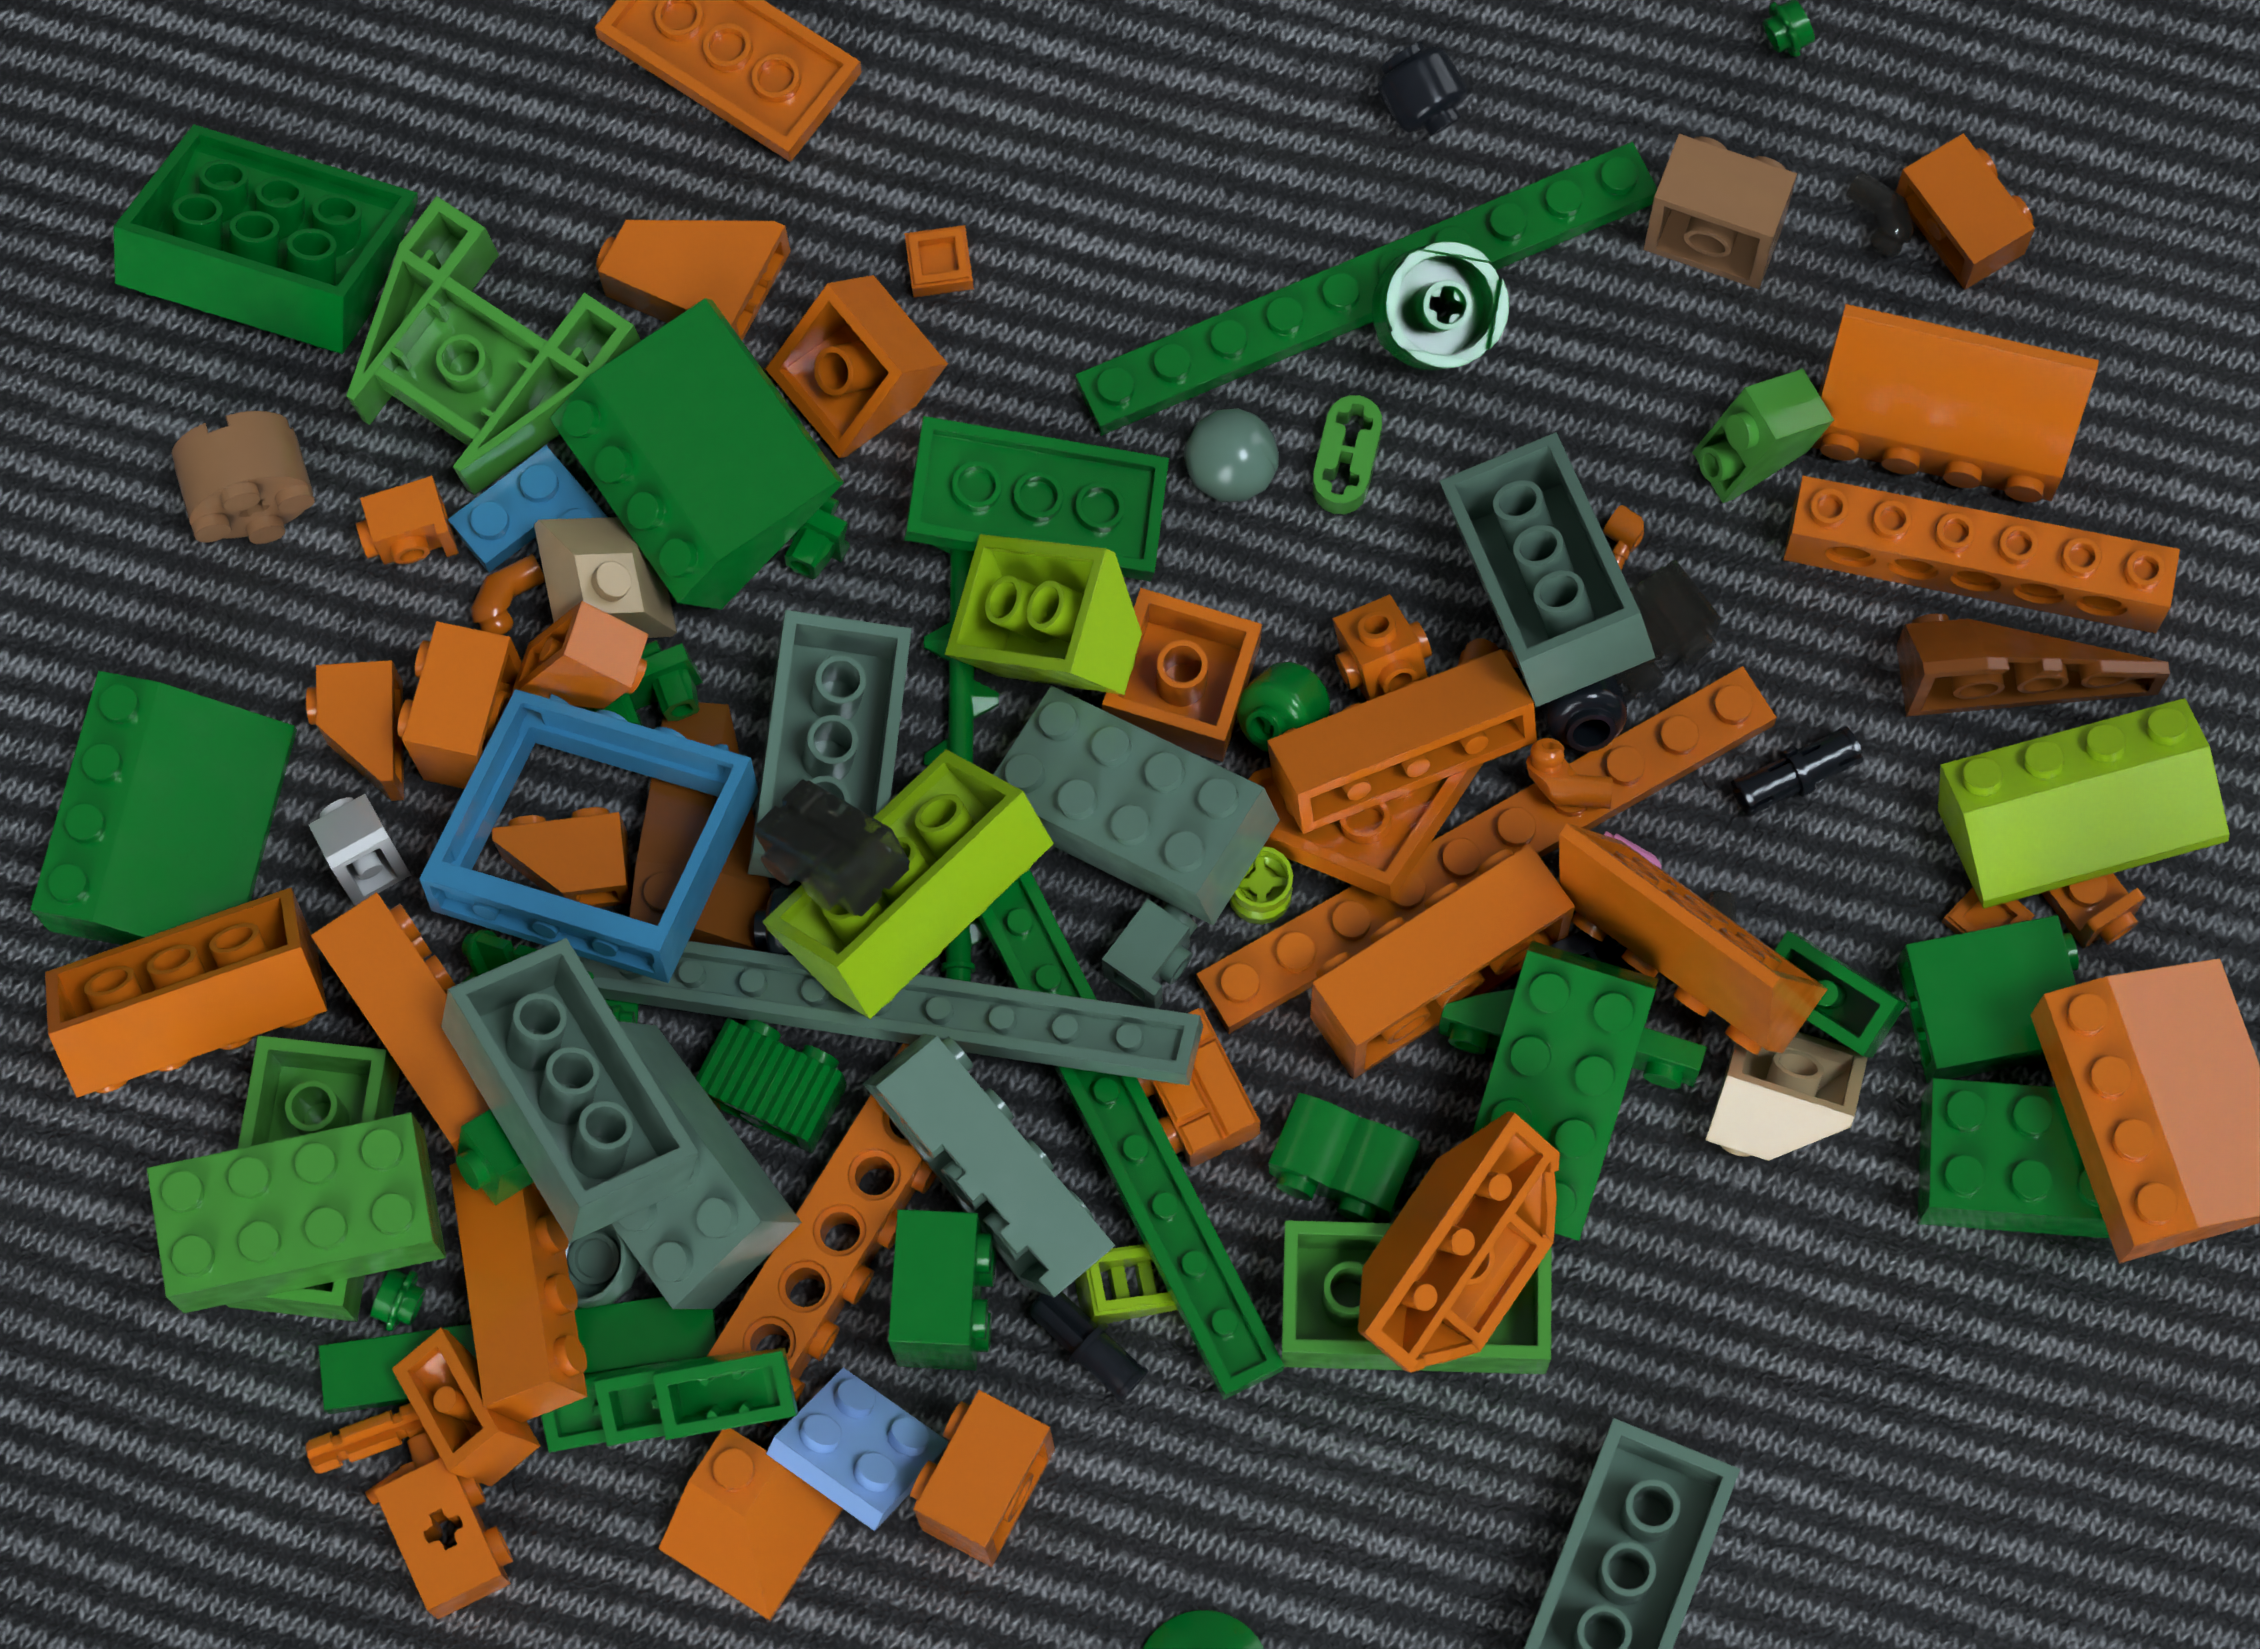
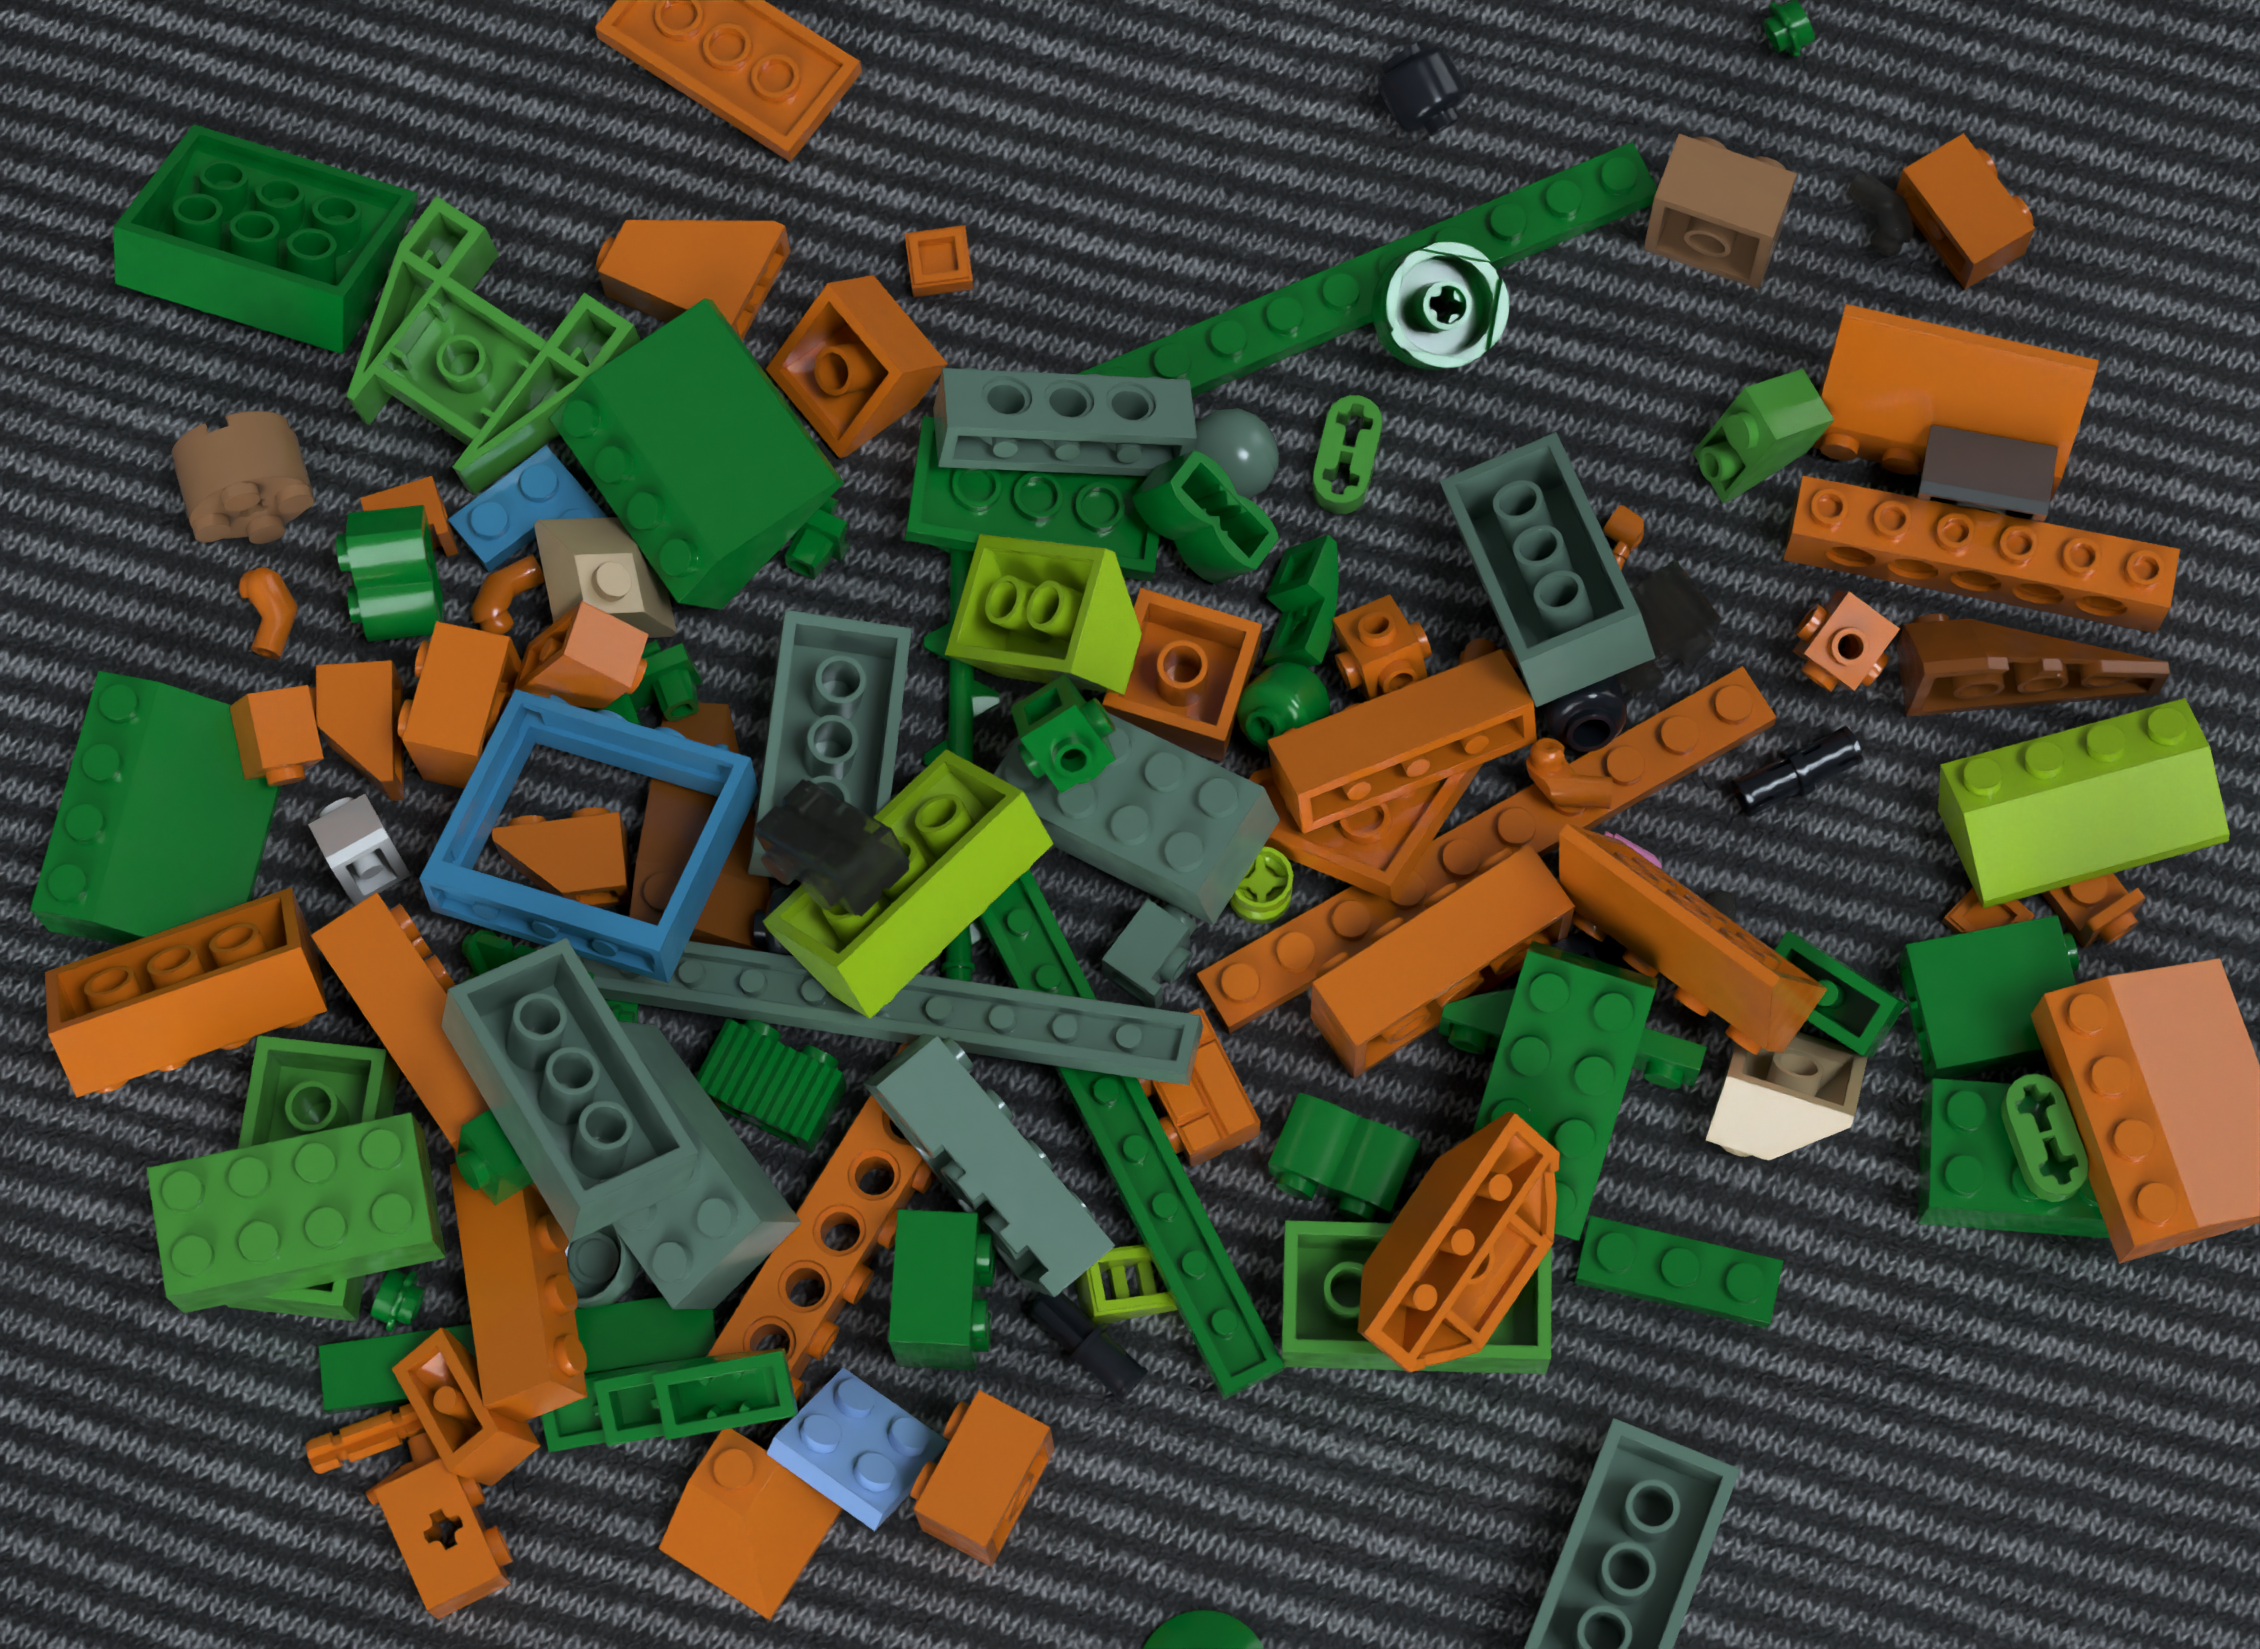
(276, 607): none -> orange arm
(276, 735): none -> orange brick
(392, 573): none -> green brick
(1061, 421): none -> sand green brick
(1063, 734): none -> green brick
(1200, 510): none -> green brick
(1307, 595): none -> green slope
(1679, 1272): none -> green plate
(1865, 635): none -> orange brick
(1988, 473): none -> dark grey slope
(2058, 1132): none -> bright green beam

